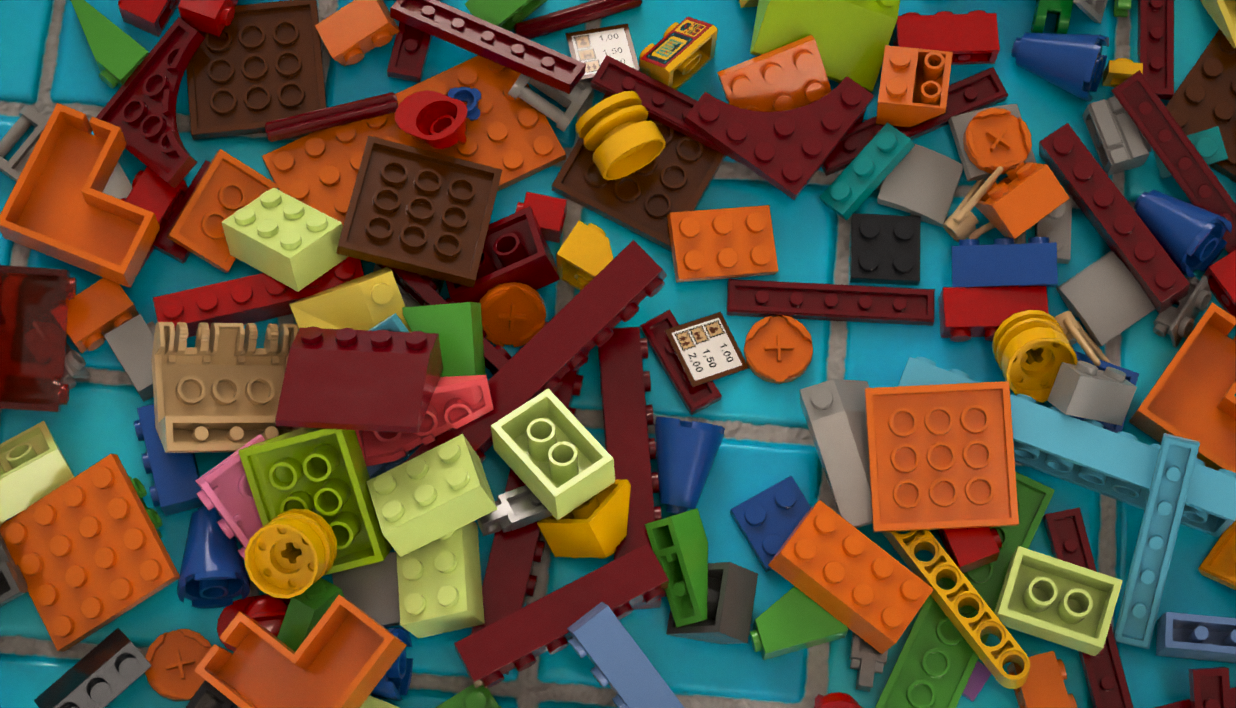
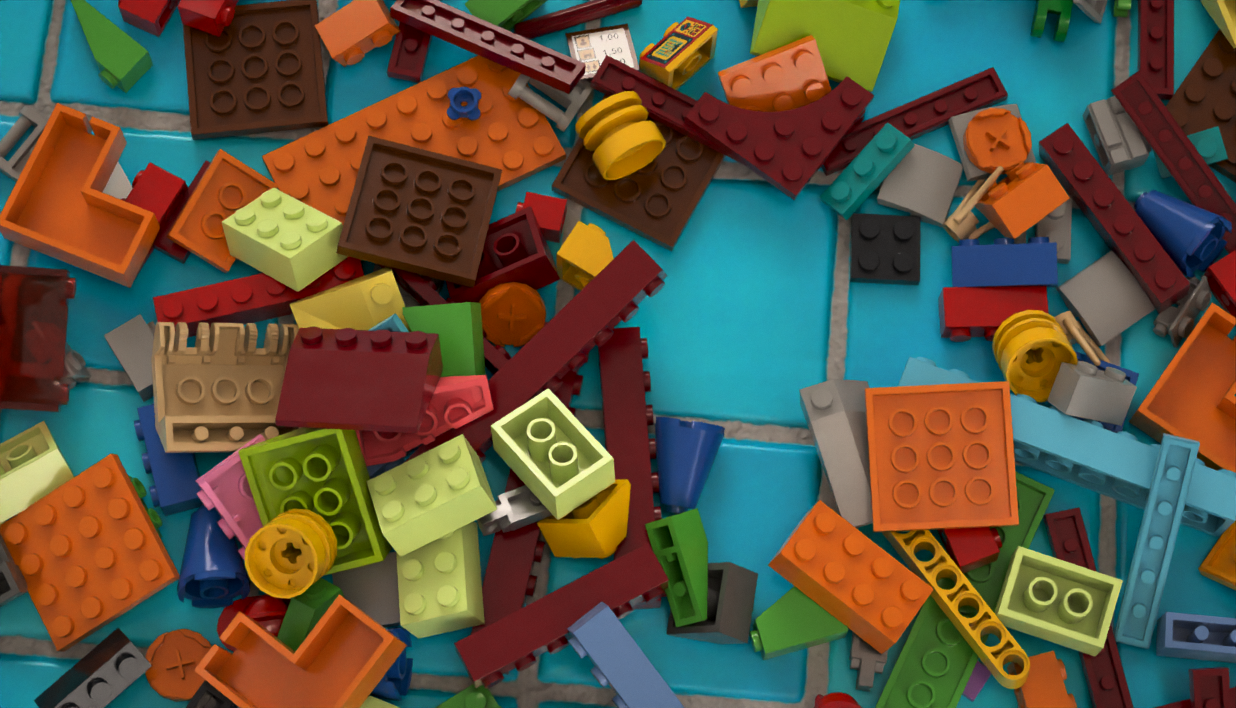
(97, 313): orange brick -> none
(148, 101): dark red plate -> none
(331, 117): dark red axle -> none
(433, 118): red piece -> none
(695, 397): dark red tile -> none
(706, 349): sticker -> none
(722, 243): orange plate -> none
(771, 518): blue plate -> none
(778, 349): orange tile -> none
(830, 302): dark red tile -> none
(913, 85): orange slope -> none
(969, 36): red brick -> none
(1064, 60): blue cone -> none
(1119, 70): yellow plate -> none

